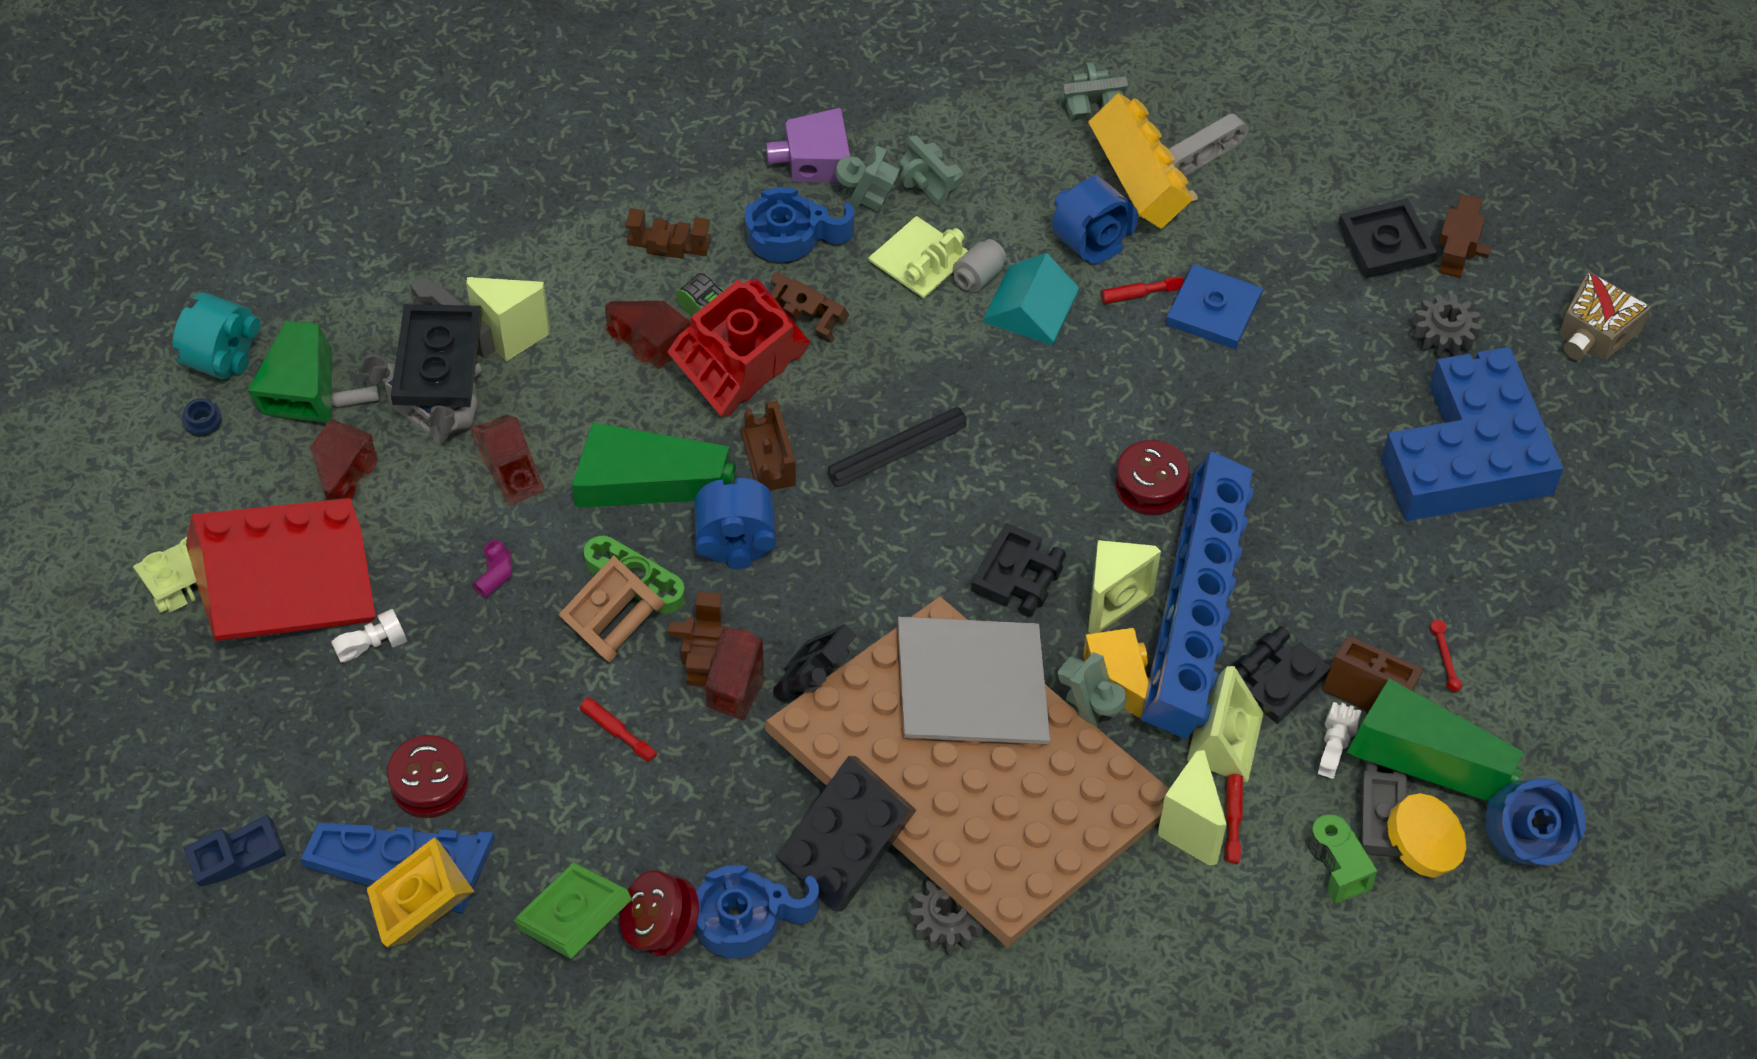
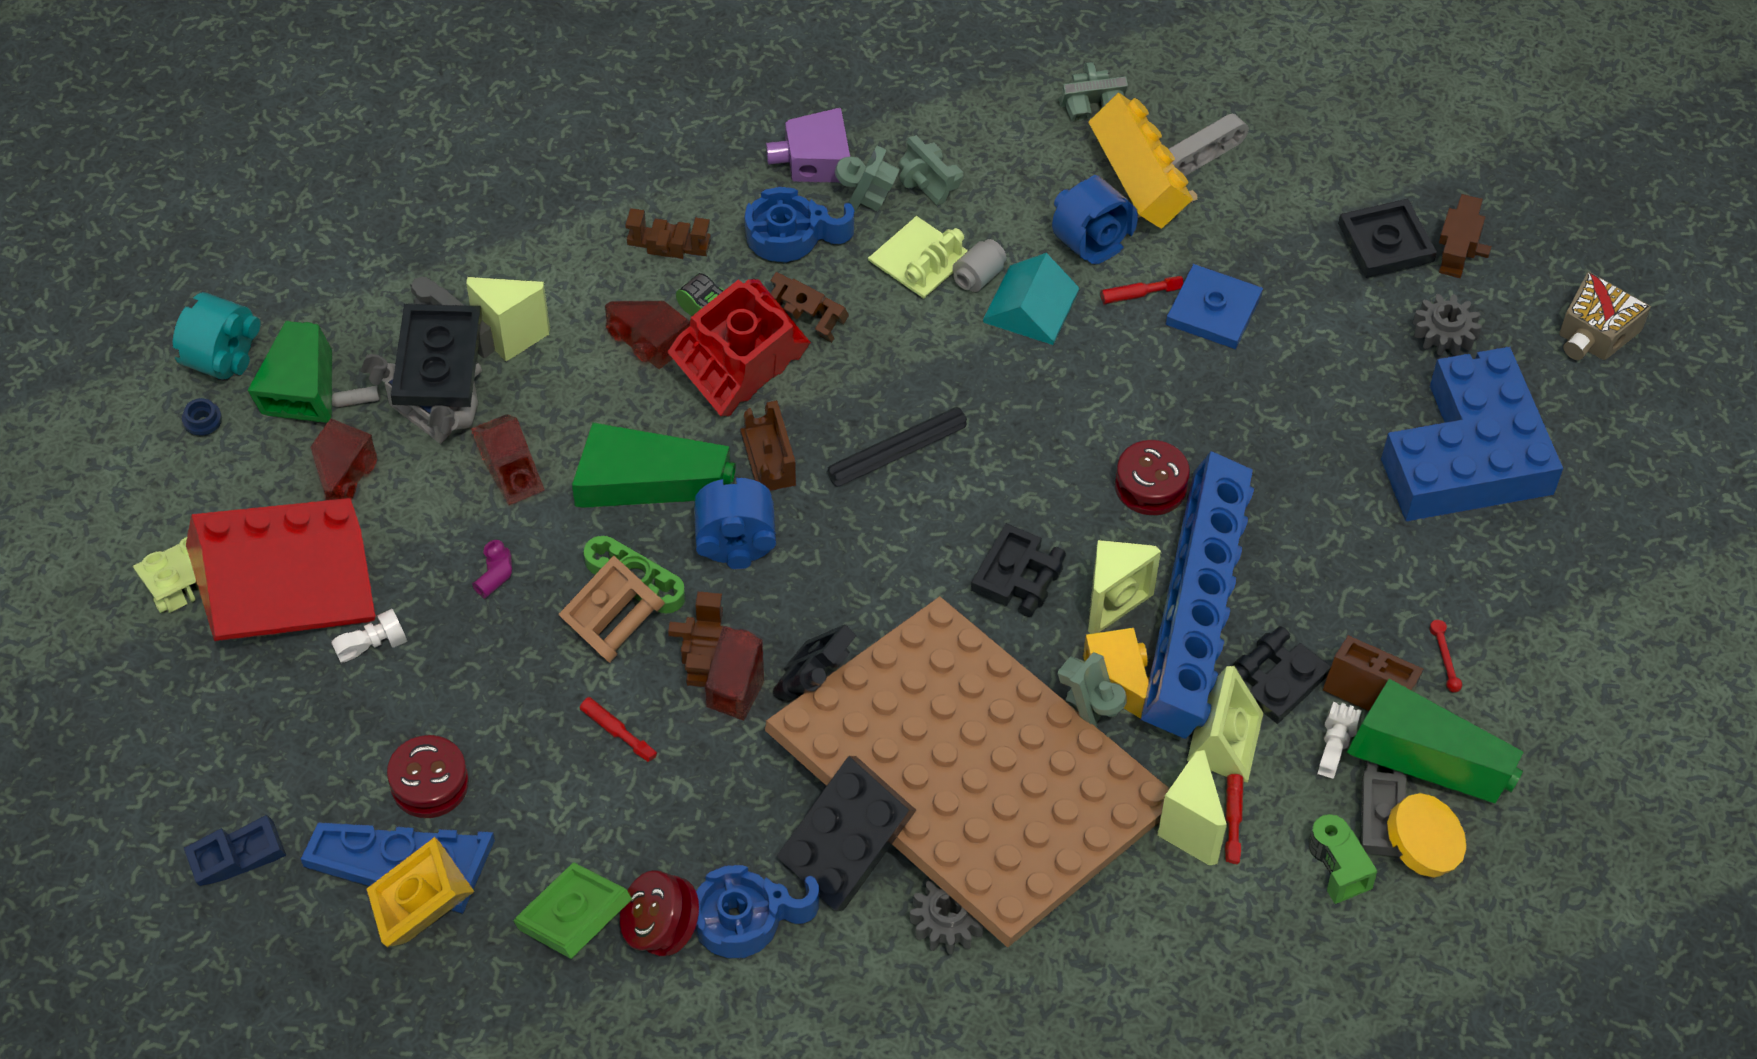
(972, 680): light grey piece -> none
(1511, 816): blue brick -> none

